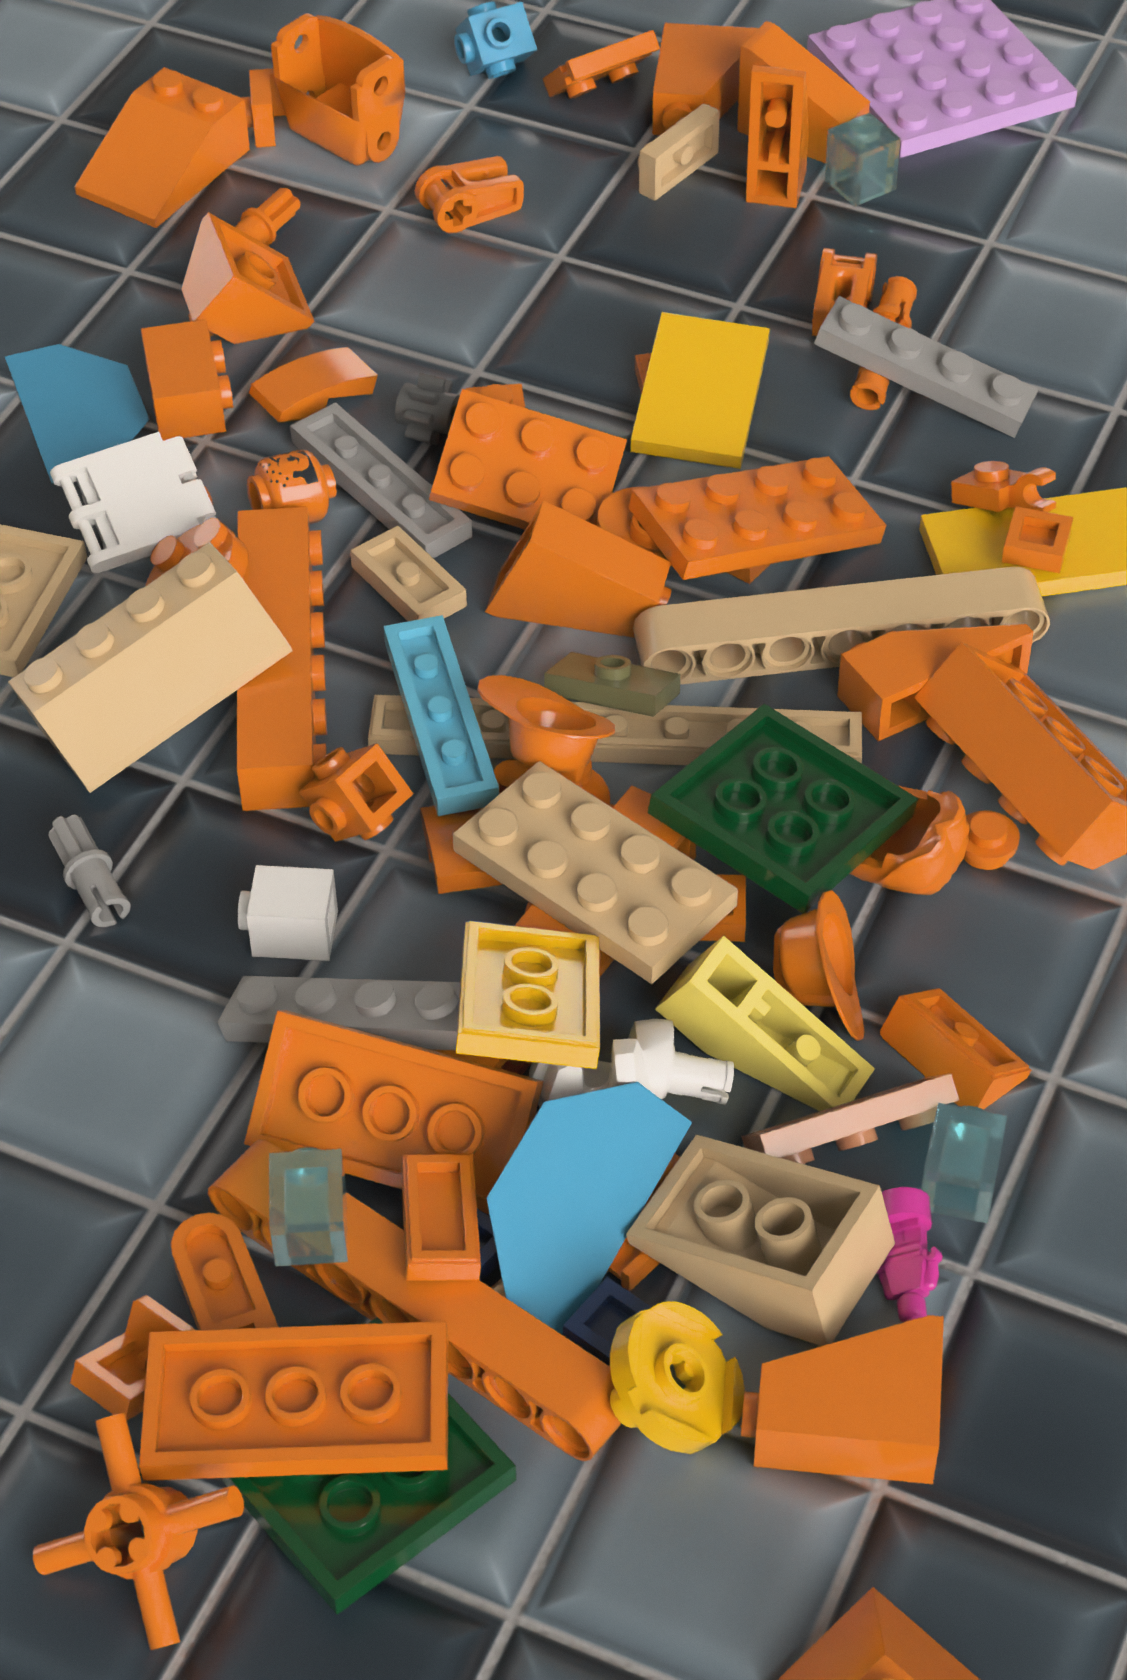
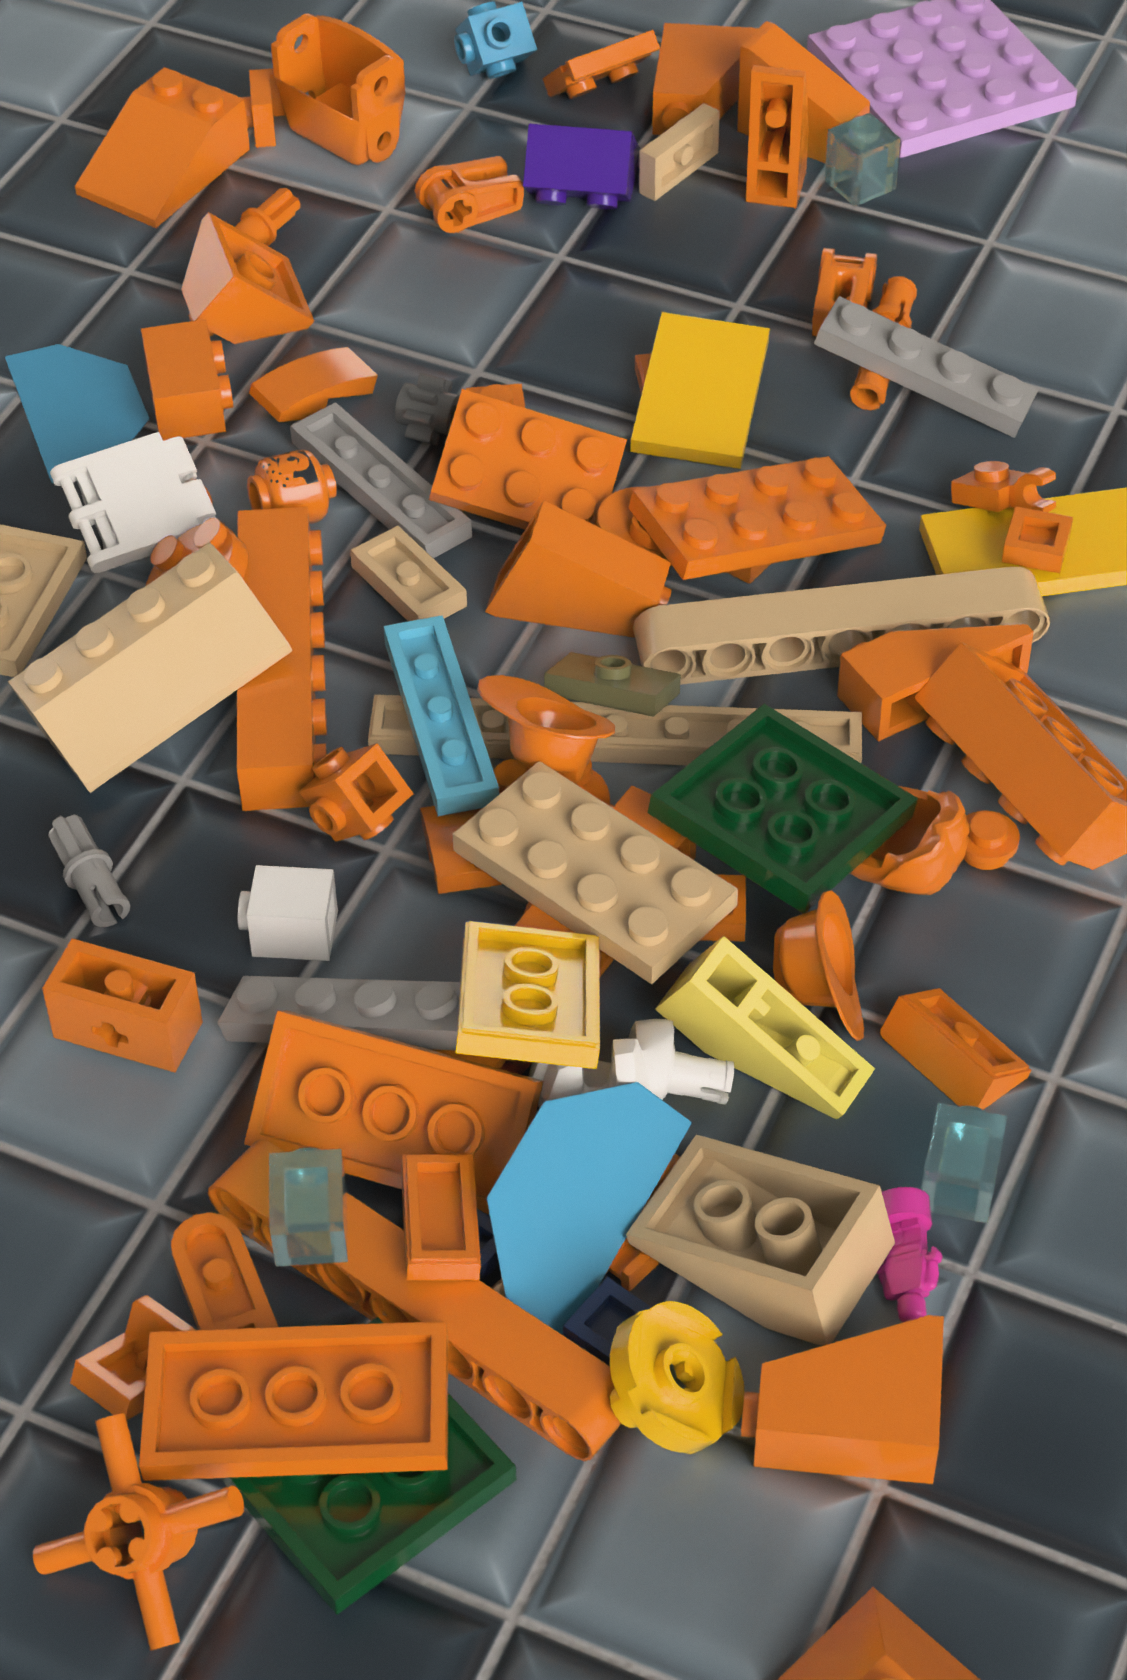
(123, 1005): none -> orange brick
(580, 165): none -> dark purple slope
(855, 1121): plate -> none

